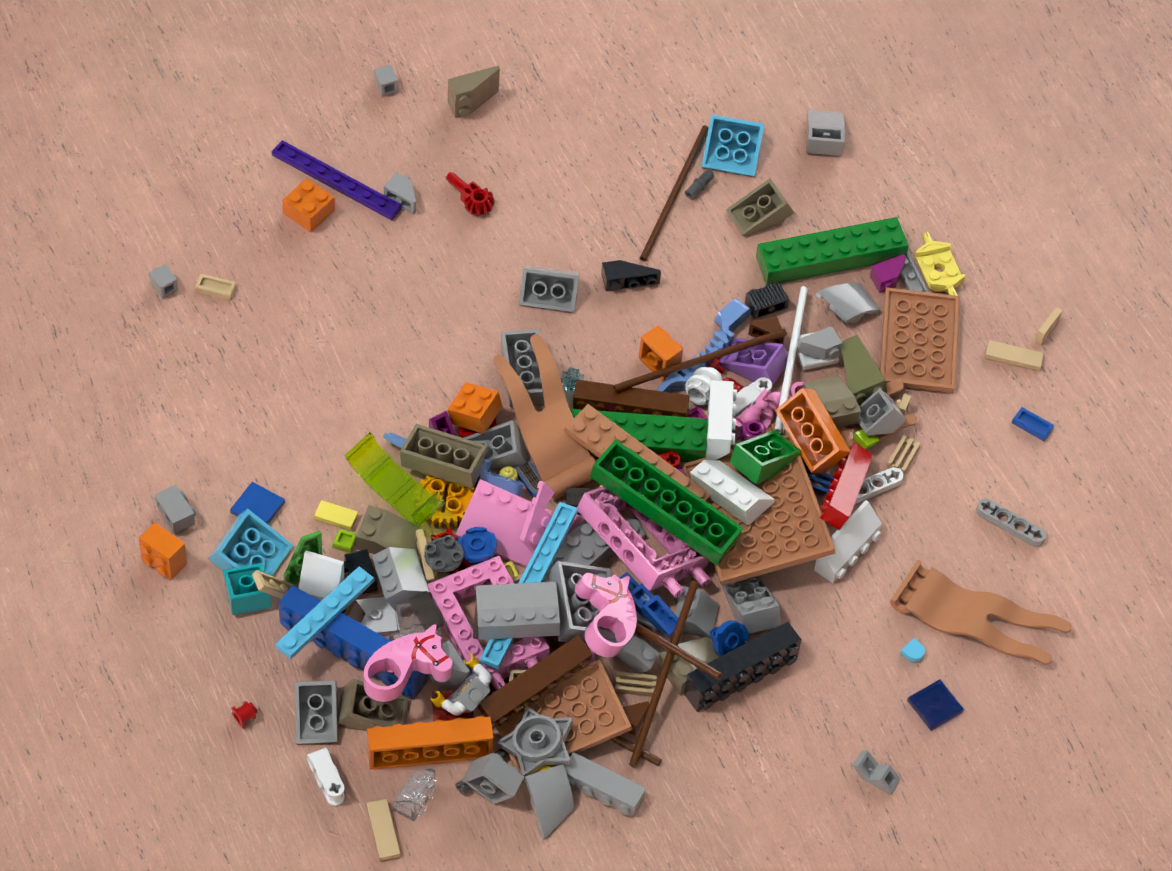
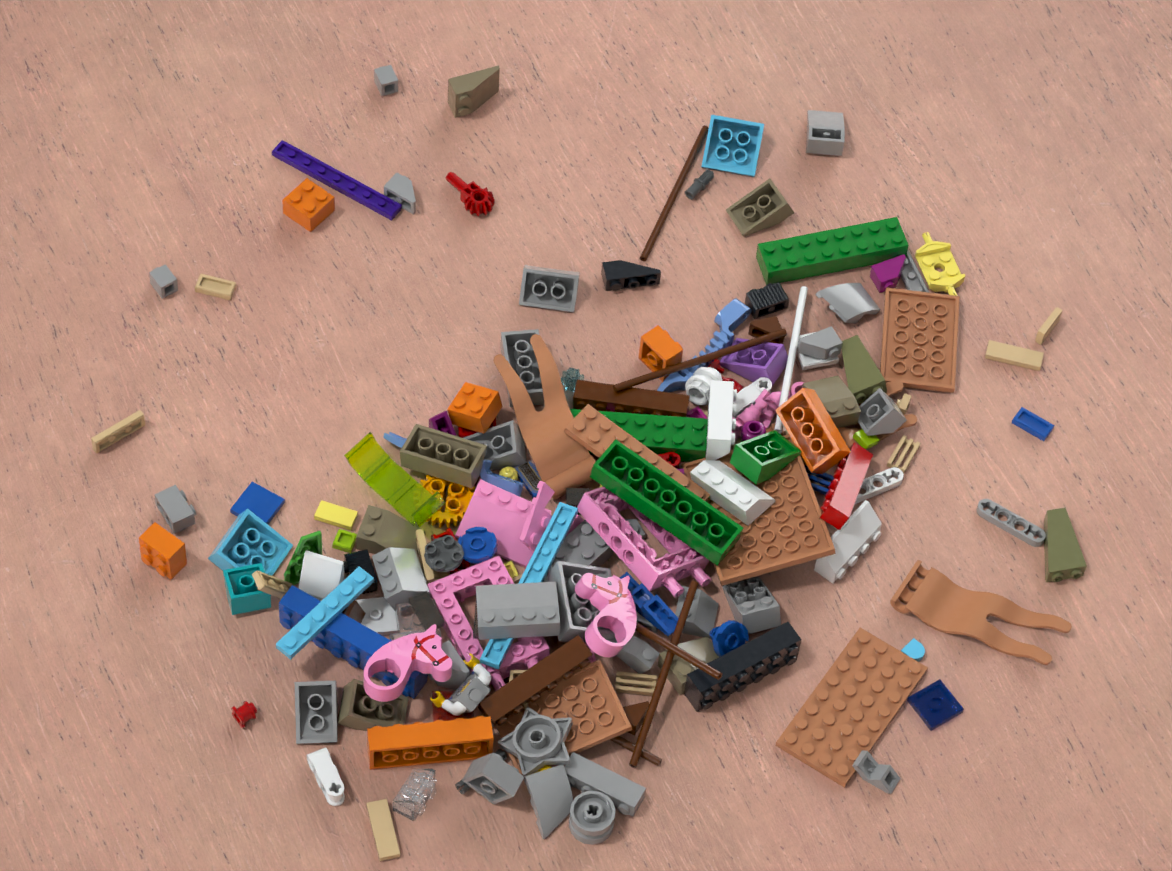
(118, 431): none -> tan tile
(591, 817): none -> light grey wheel
(851, 706): none -> nougat plate
(1061, 548): none -> olive slope

